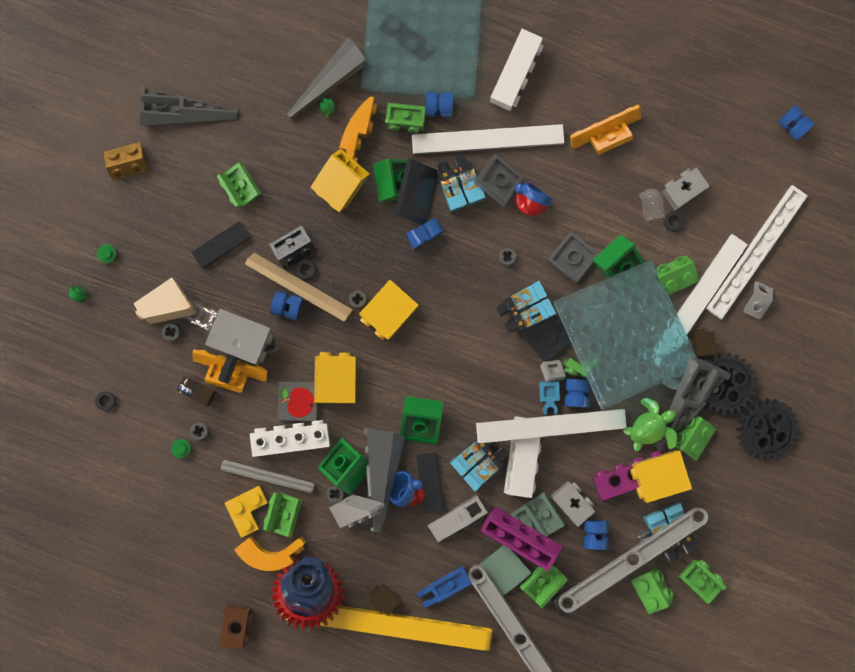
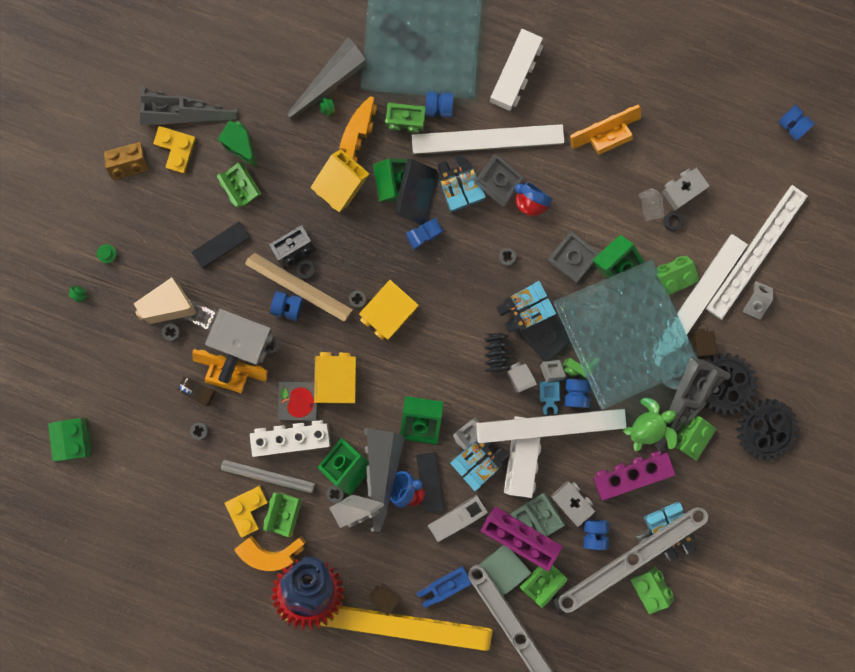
(70, 439): none -> green slope
(112, 401): black piece -> none
(180, 146): none -> yellow plate
(180, 448): green plate -> none
(230, 637): reddish brown brick -> none
(238, 141): none -> green slope
(467, 434): none -> light grey bracket
(496, 352): none -> black piece
(521, 377): none -> light grey slope
(660, 476): yellow brick -> none
(702, 581): bright green bracket -> none

